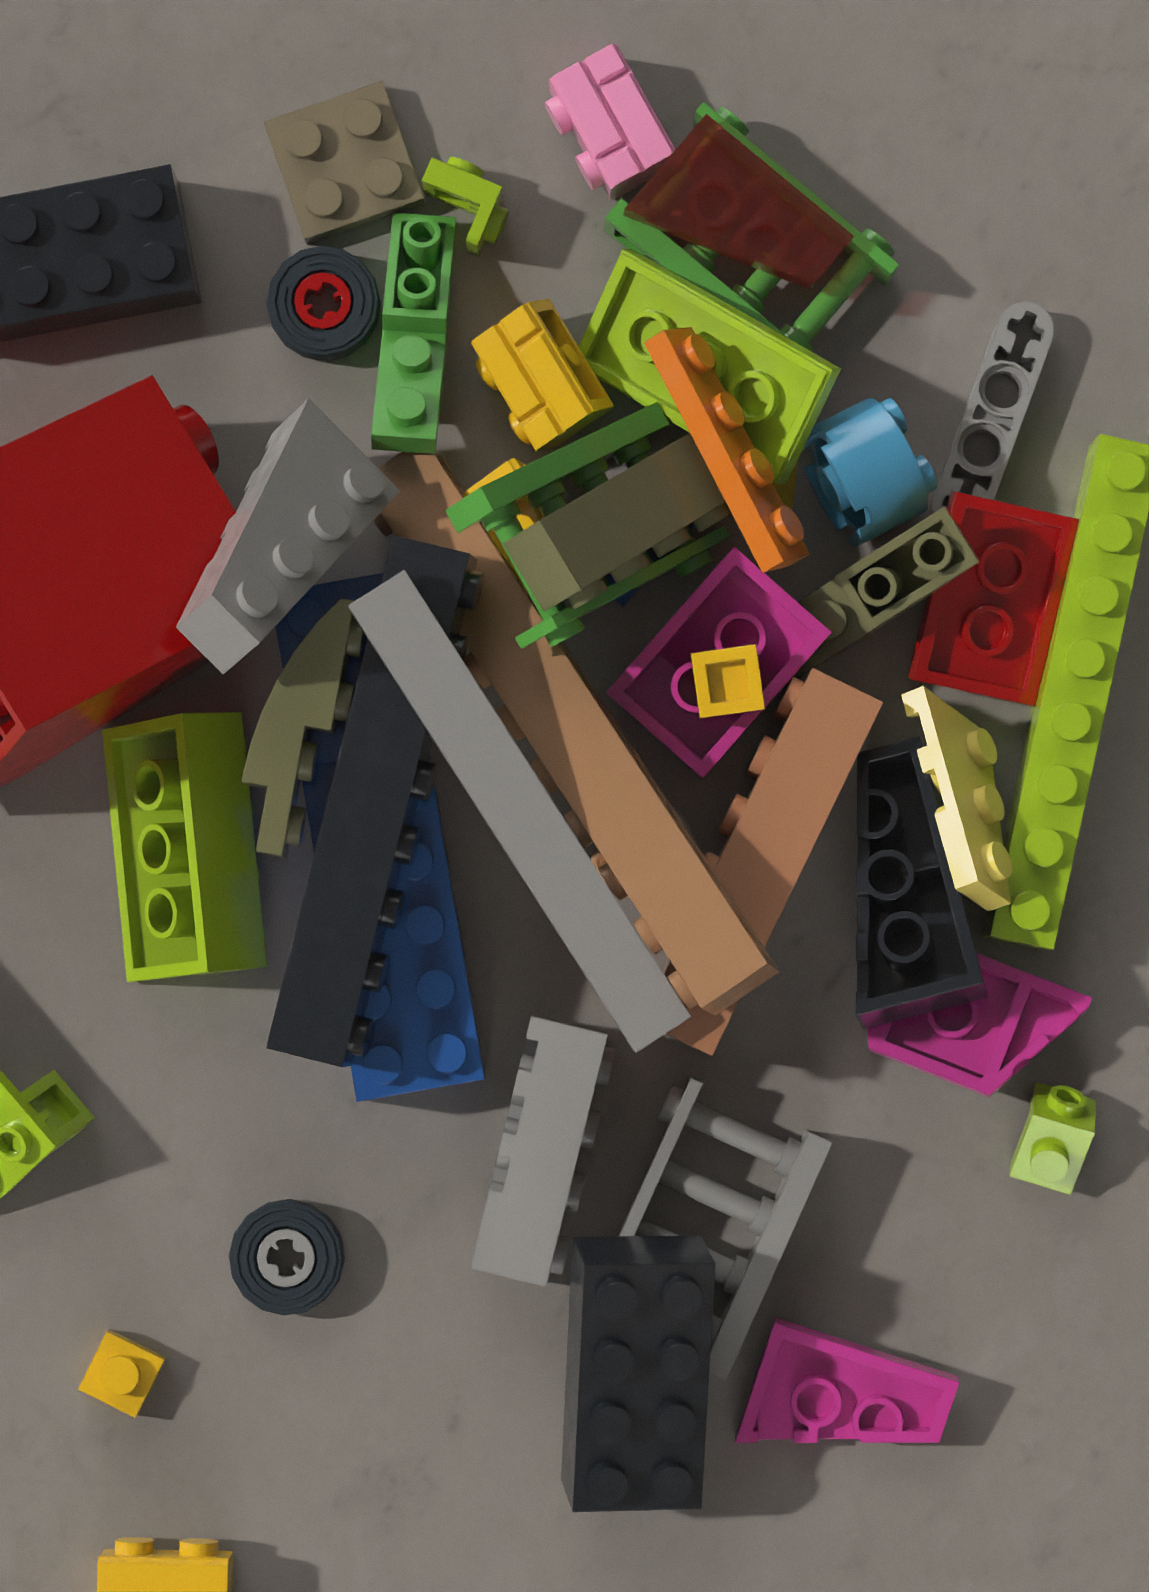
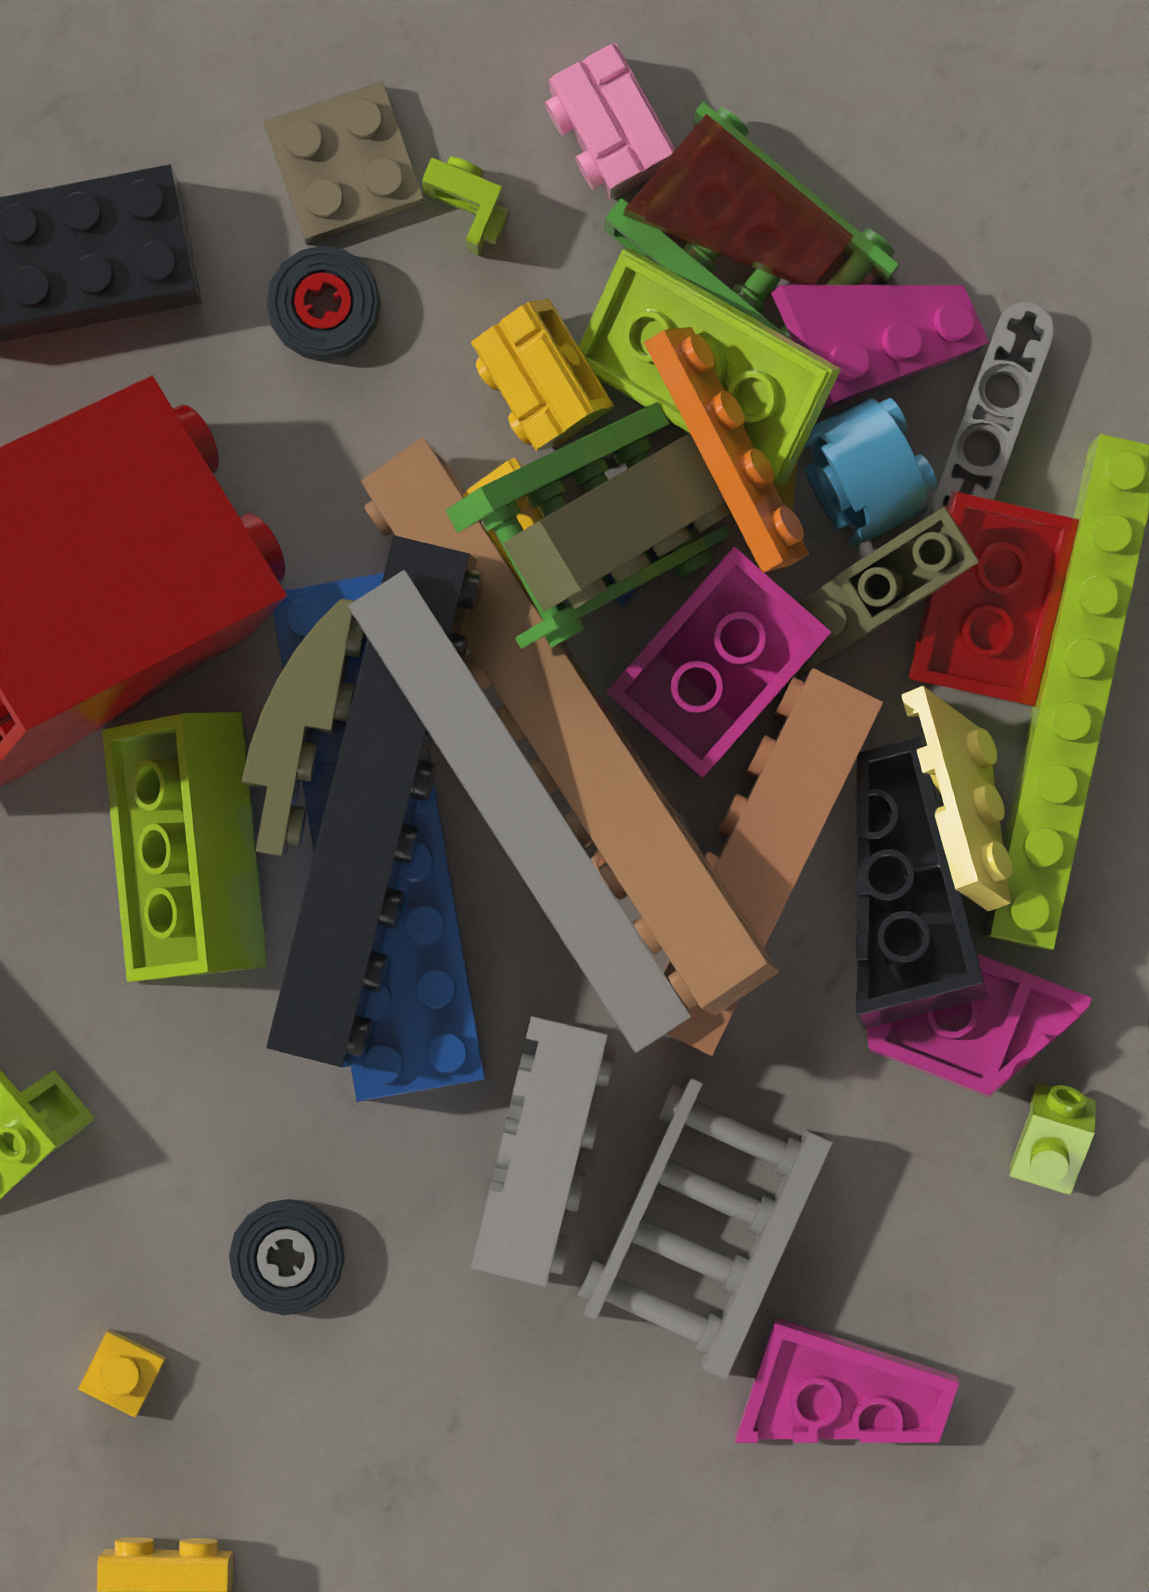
(289, 529): light grey wedge -> none
(414, 333): bright green slope -> none
(637, 1373): black brick -> none
(727, 681): yellow plate -> none
(880, 330): none -> dark pink wing

